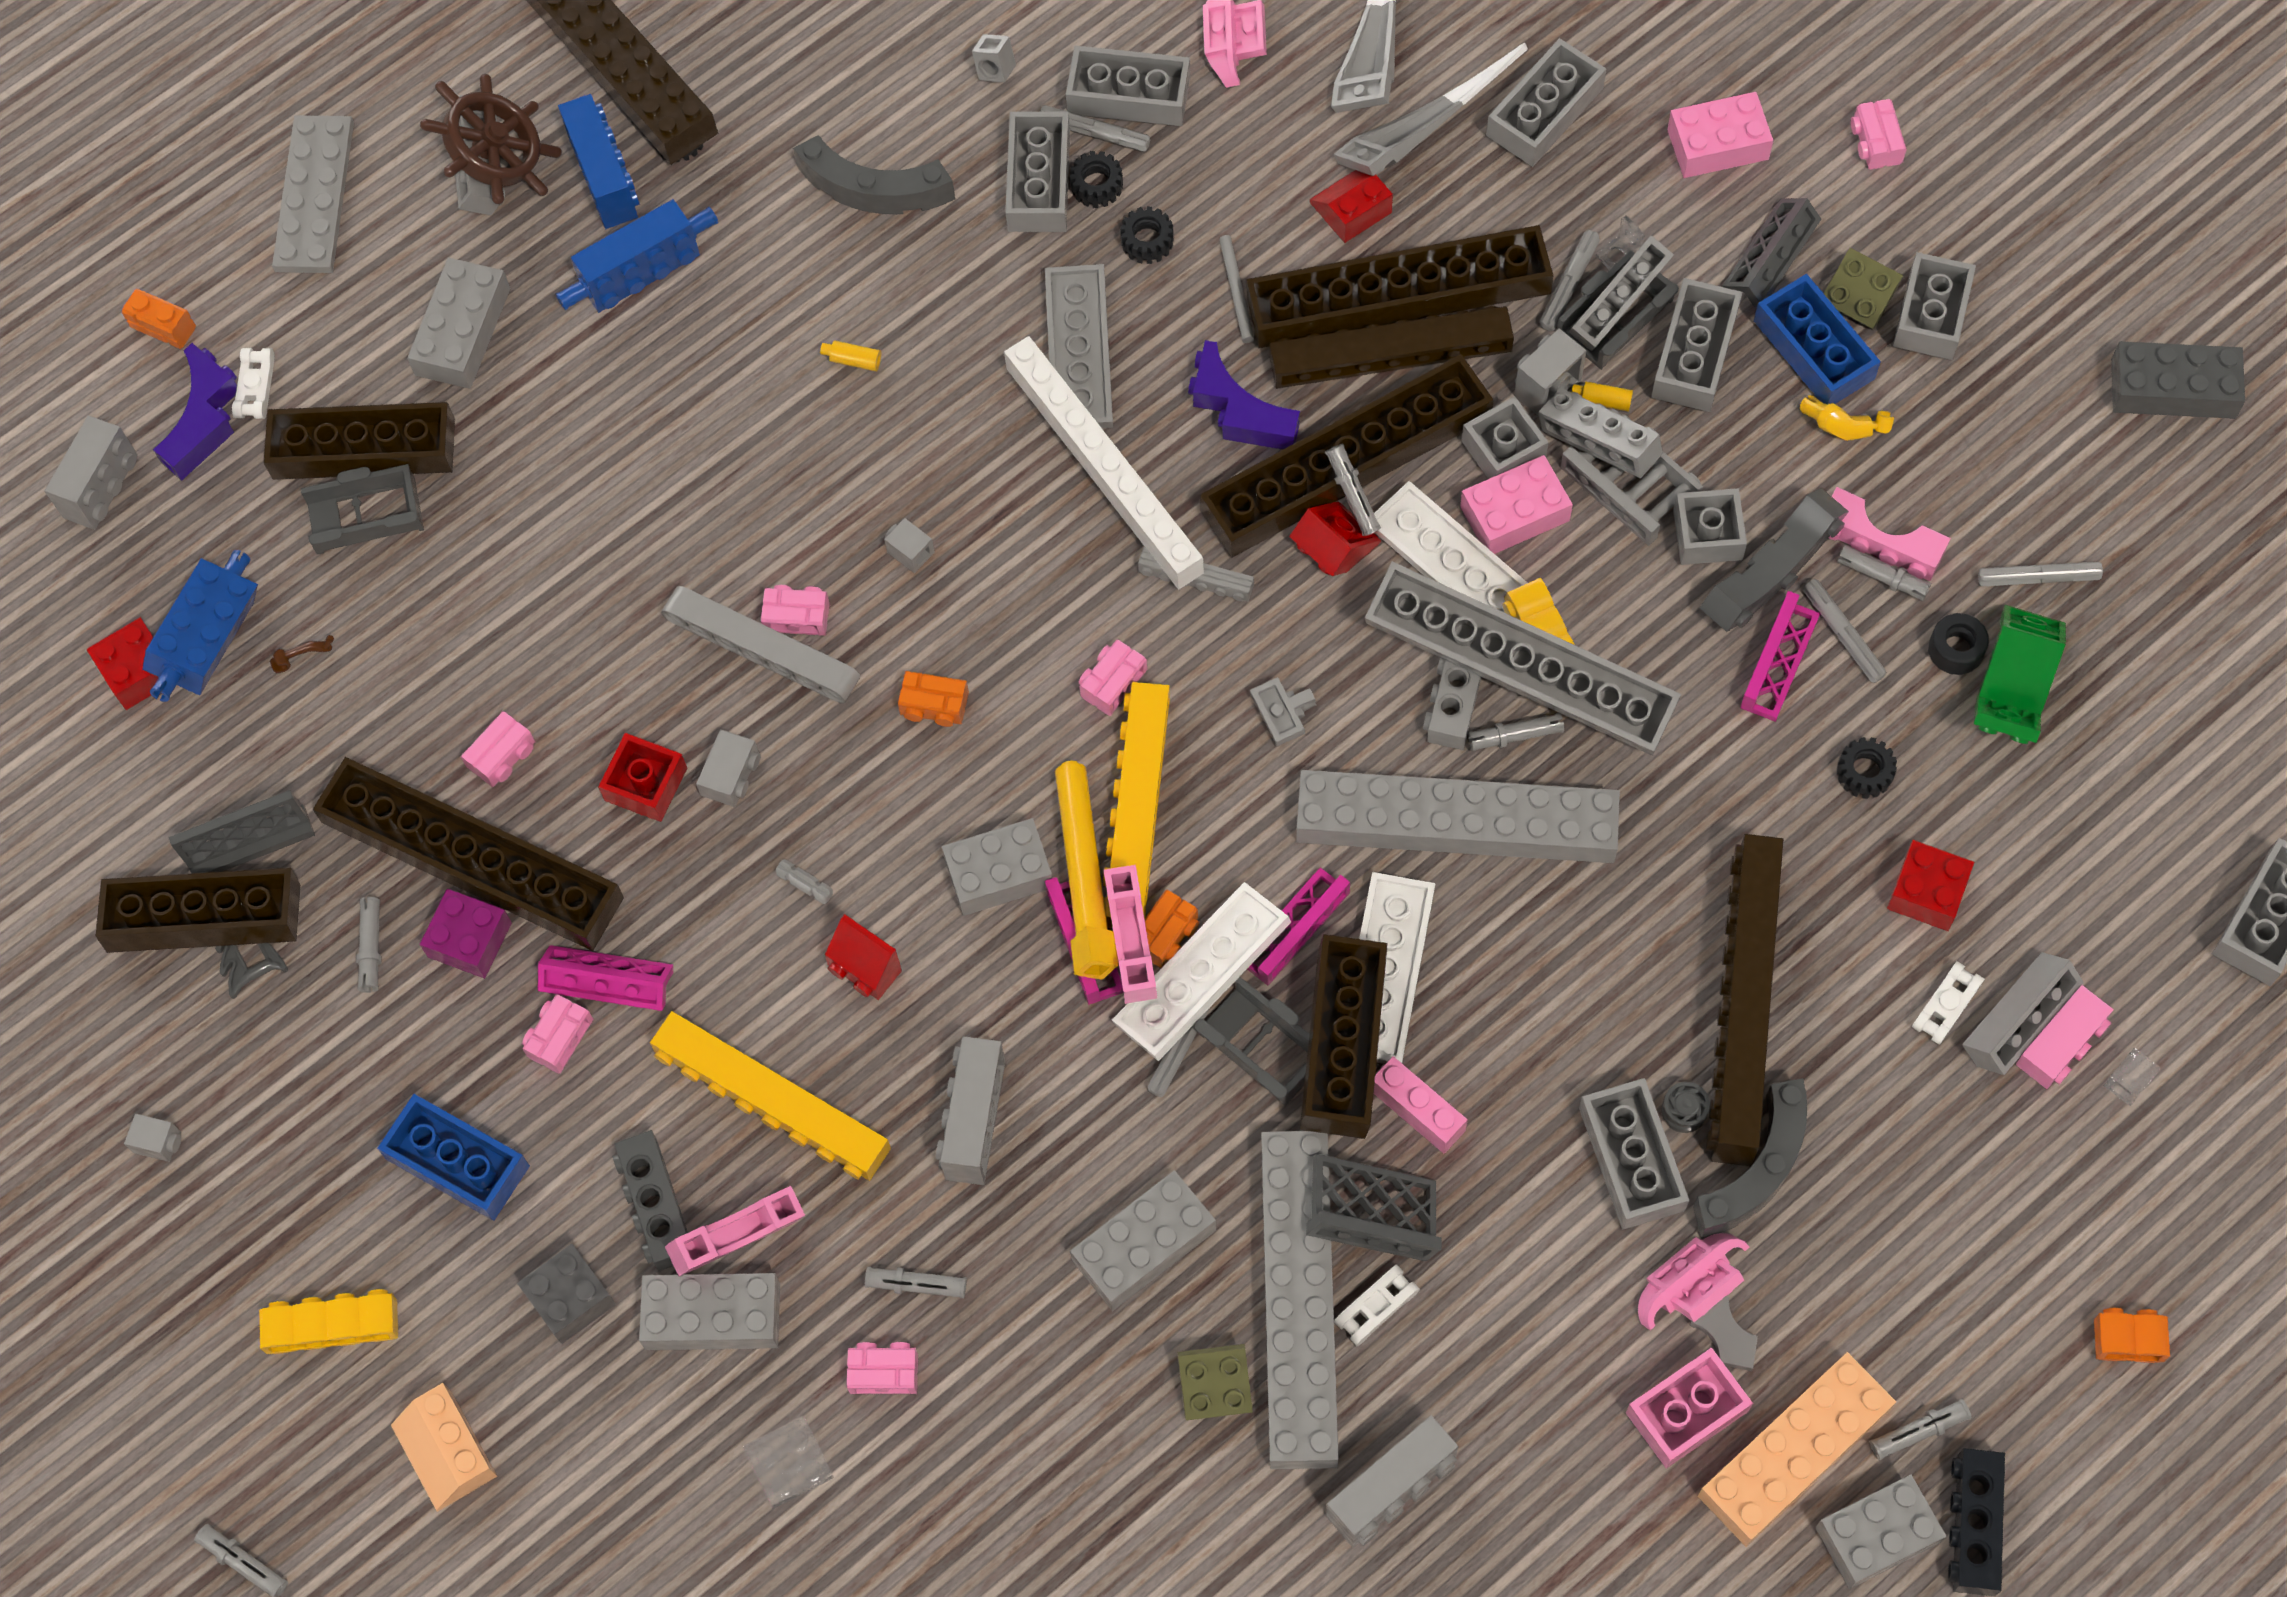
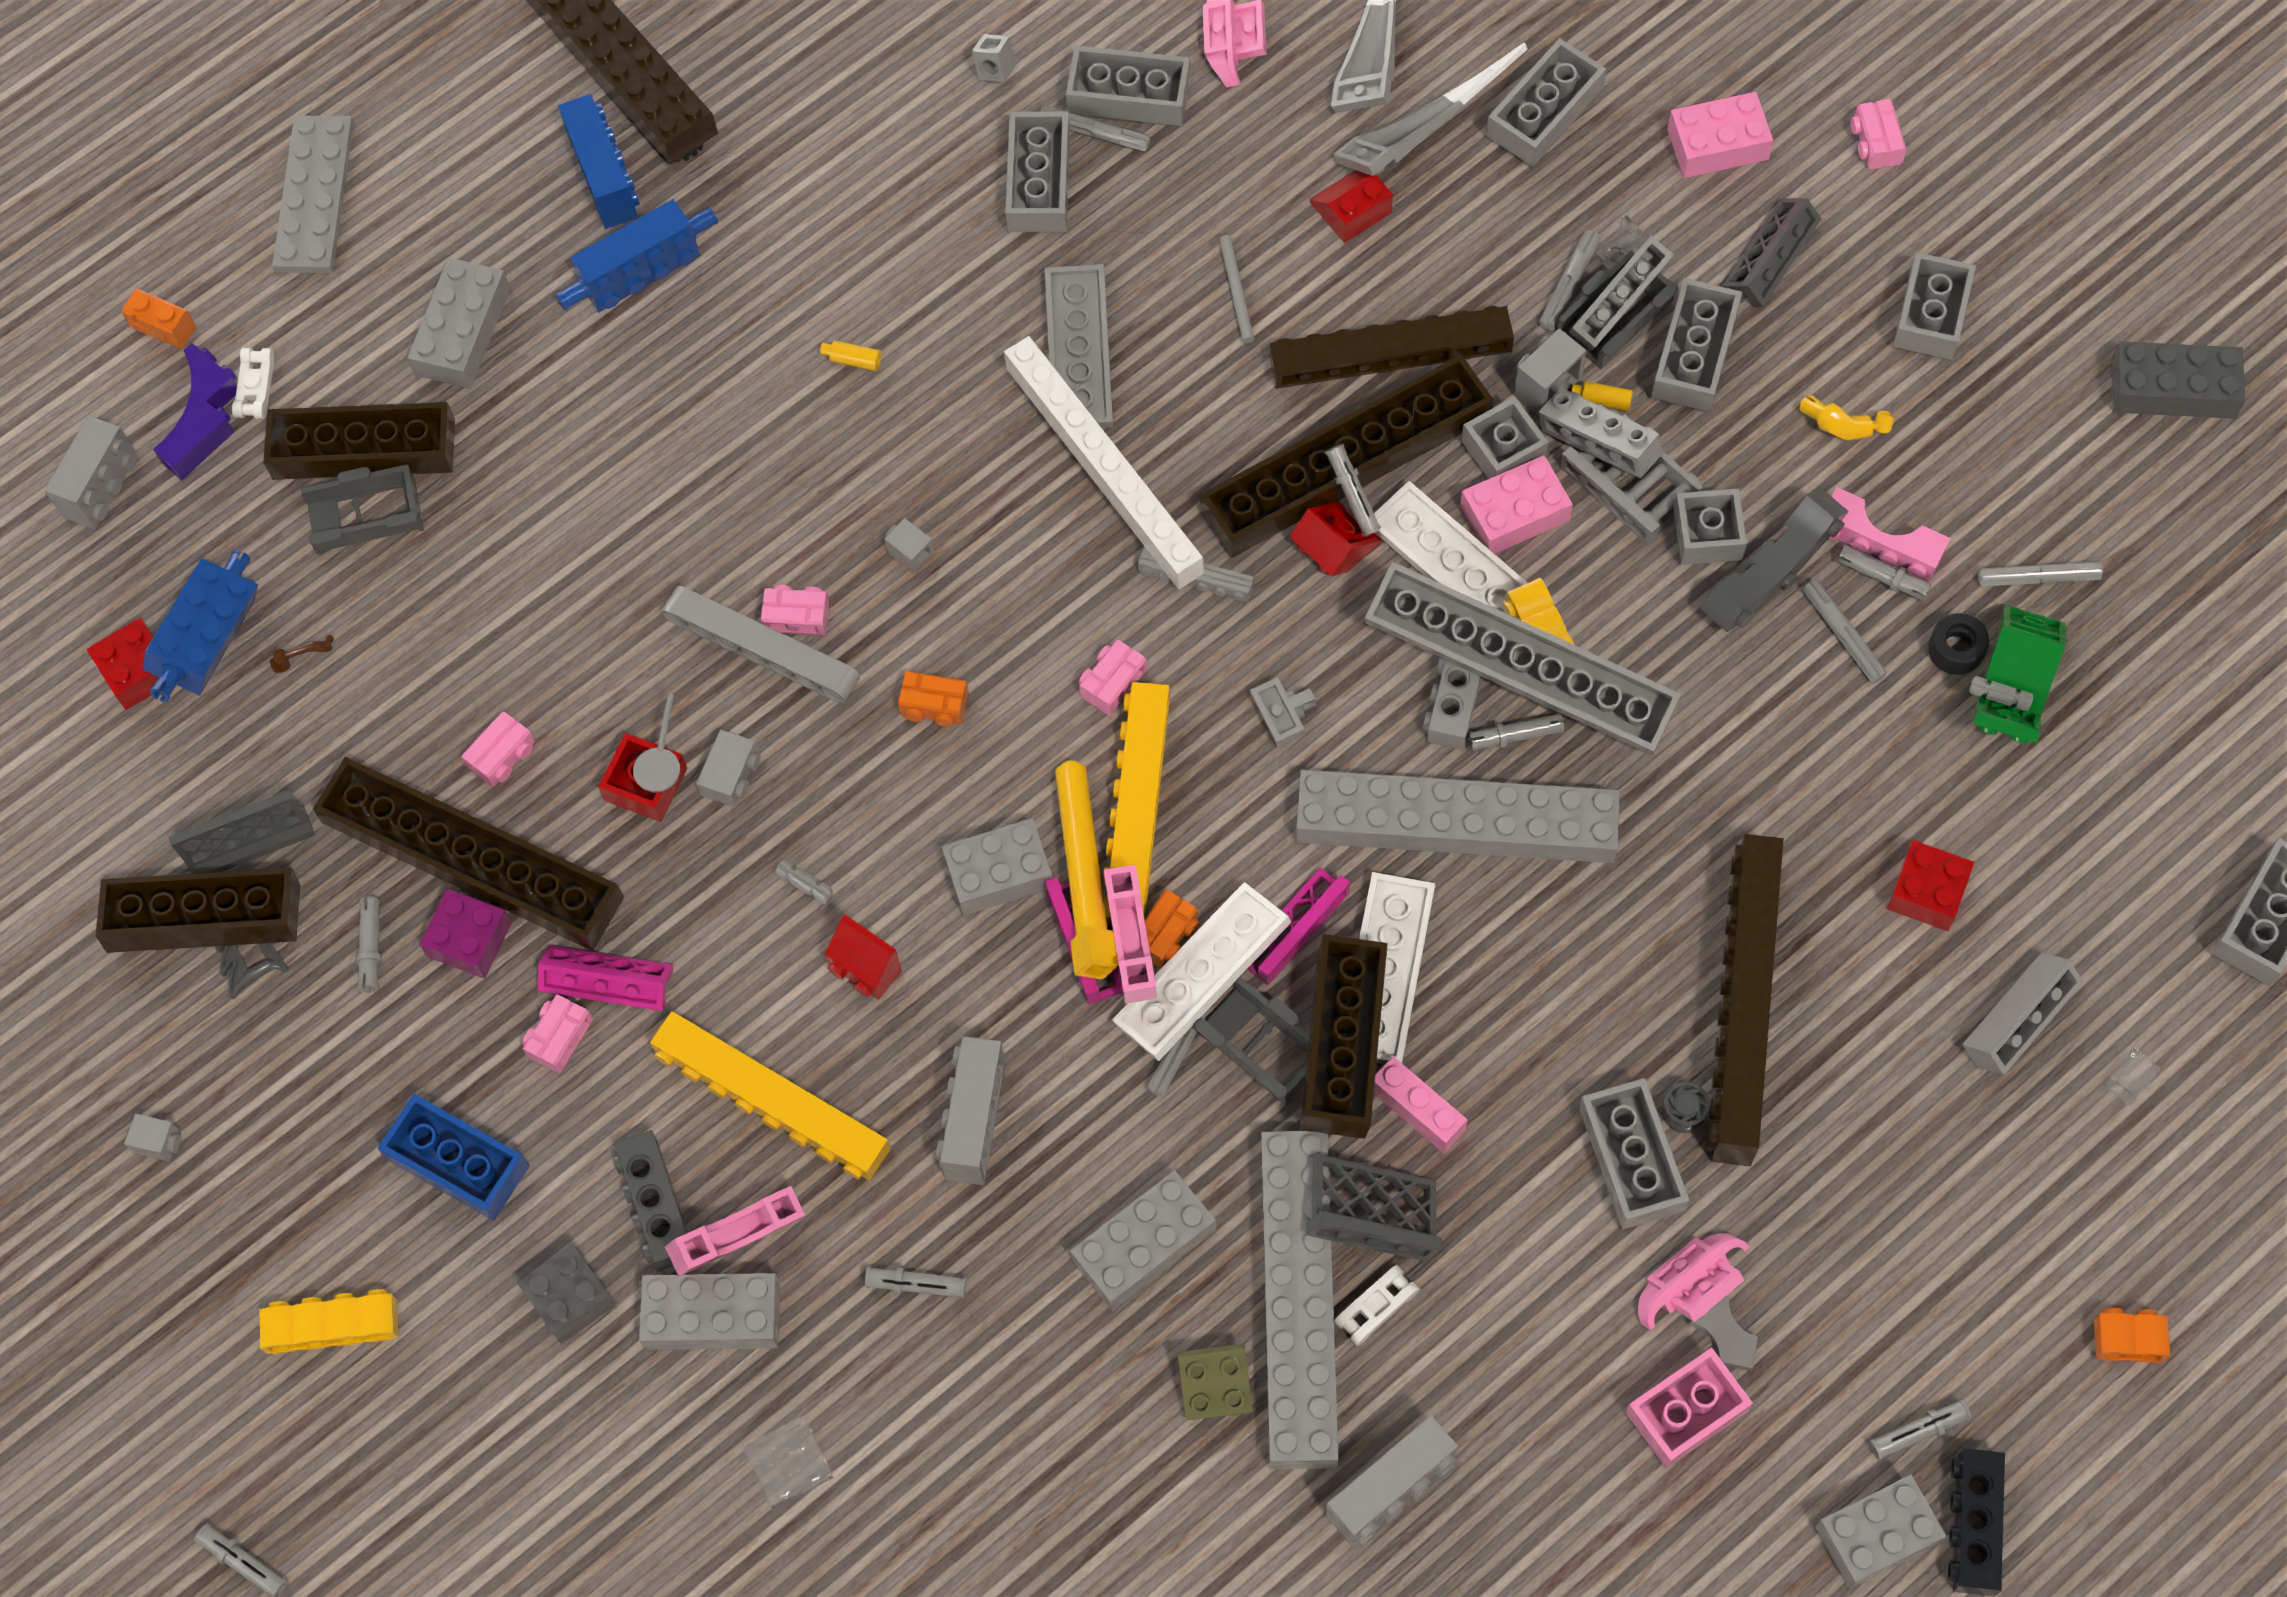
(442, 1447): light nougat slope -> none
(477, 140): reddish brown brick -> none
(658, 767): none -> light grey piece
(870, 188): dark grey brick -> none
(882, 1369): bright pink brick -> none
(1096, 164): black tyre -> none
(1147, 220): black tyre -> none
(1241, 414): dark purple arch -> none
(1400, 285): dark brown brick -> none
(1760, 1183): dark grey brick -> none
(1772, 649): dark pink fence -> none
(1796, 1449): light nougat brick -> none
(1816, 341): blue brick -> none
(1862, 288): olive plate -> none
(1866, 785): black tyre -> none
(1948, 1003): white plate -> none
(2001, 693): none -> light grey axle
(2065, 1038): bright pink brick -> none

